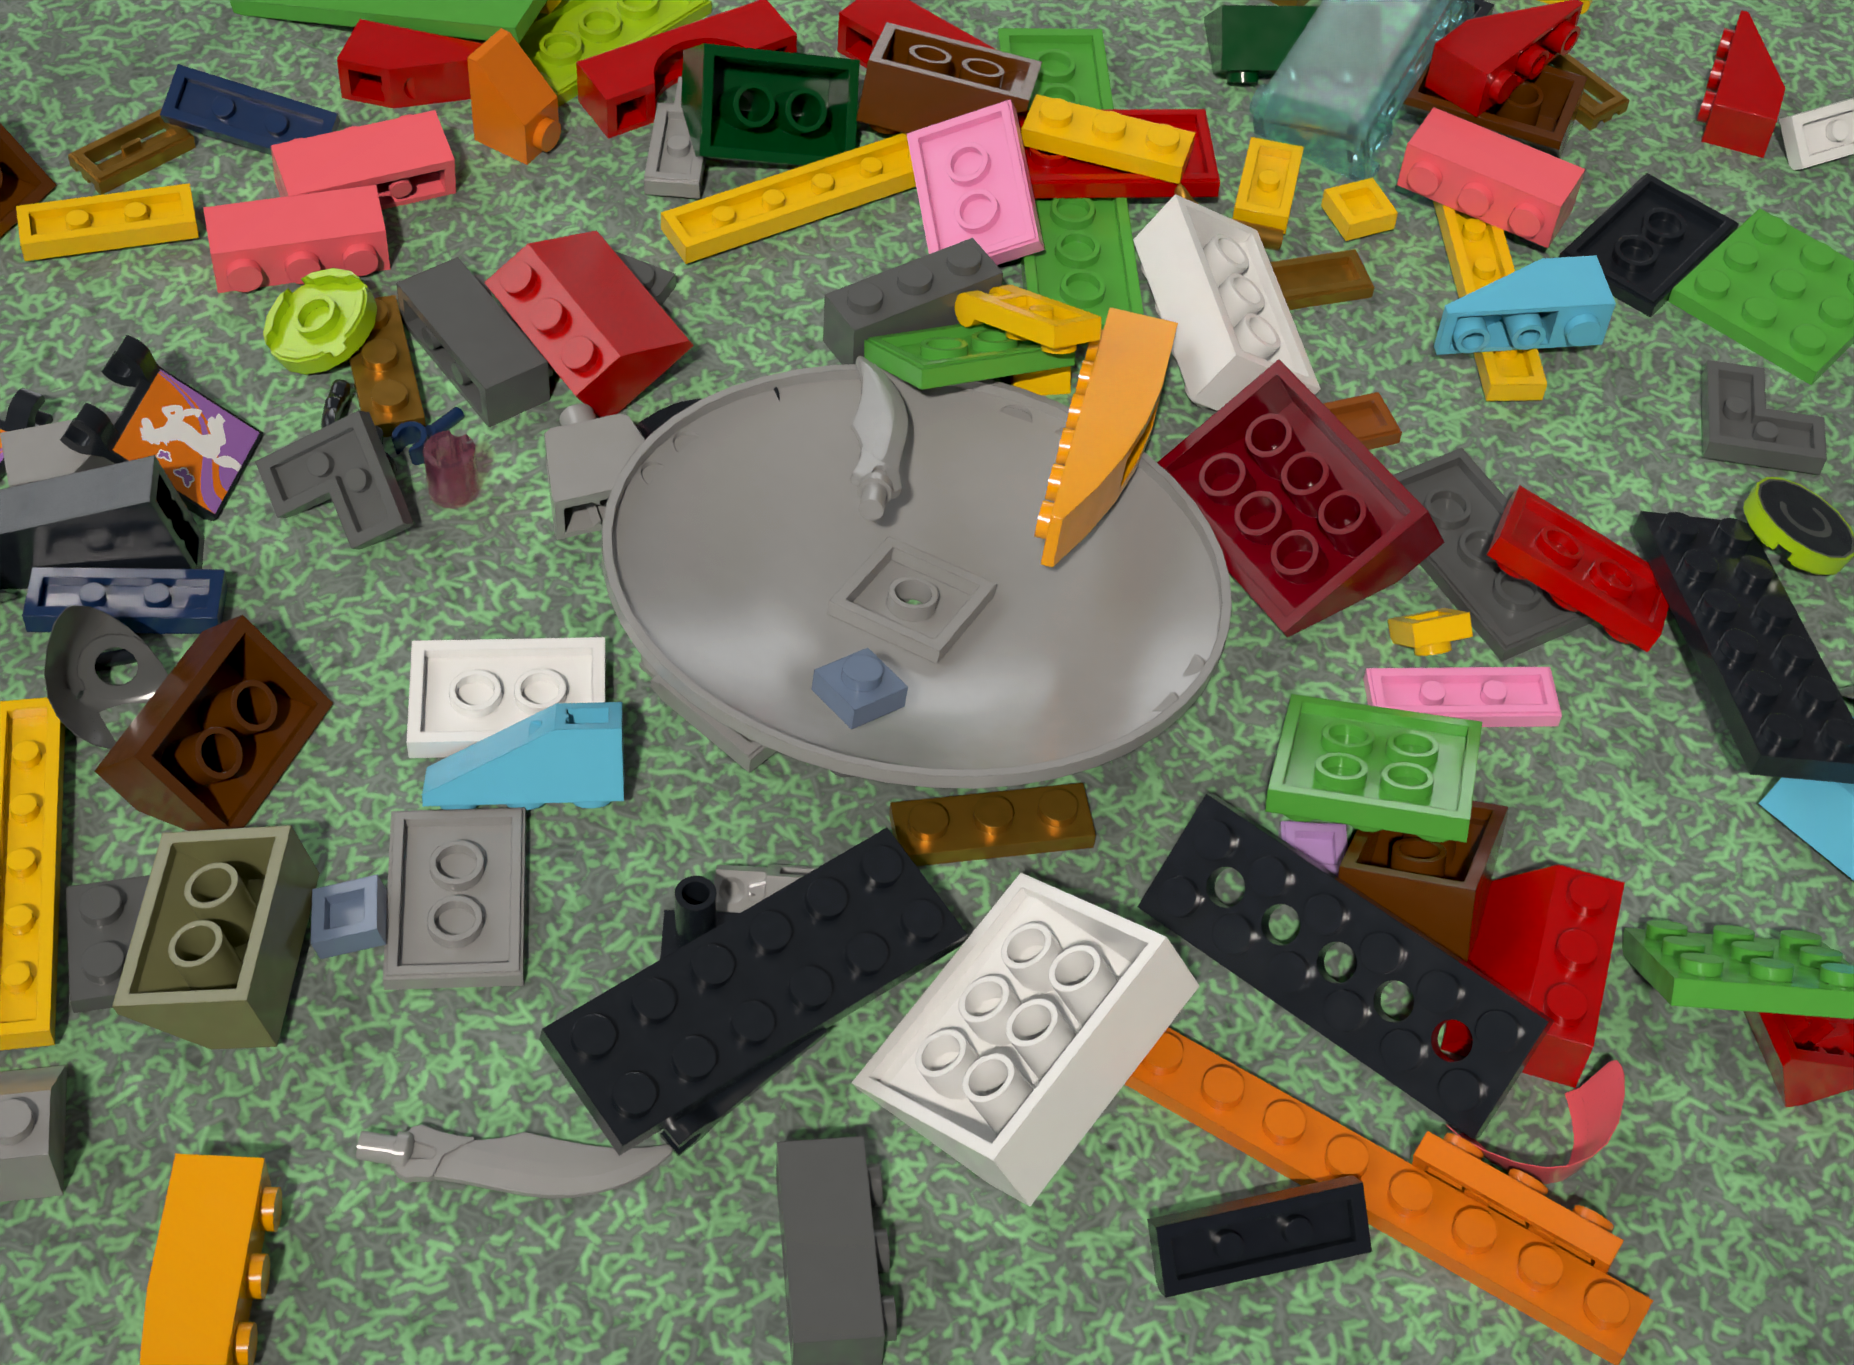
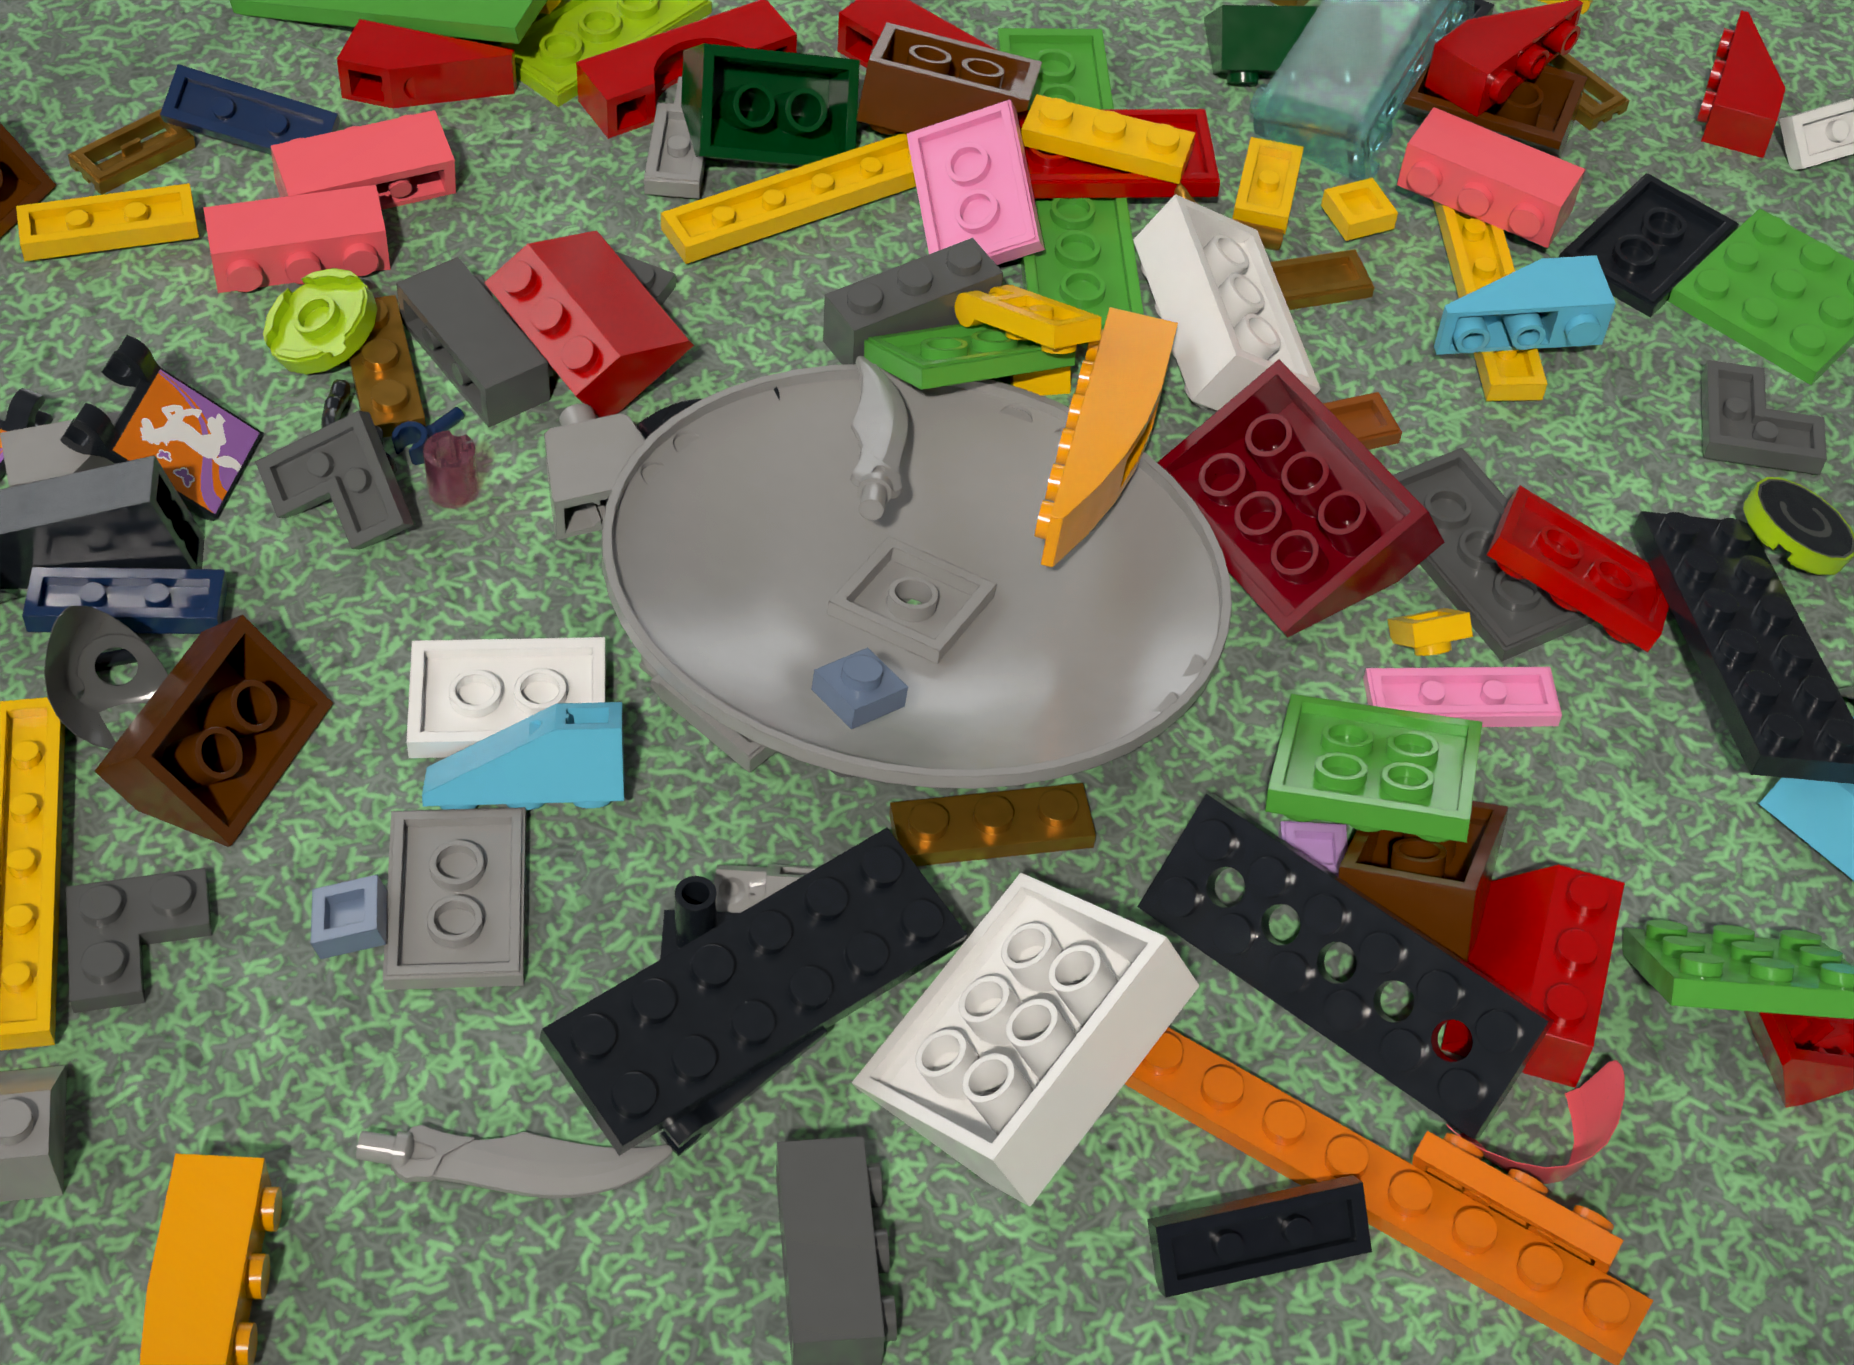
(219, 936): olive slope -> none
(511, 100): orange slope -> none

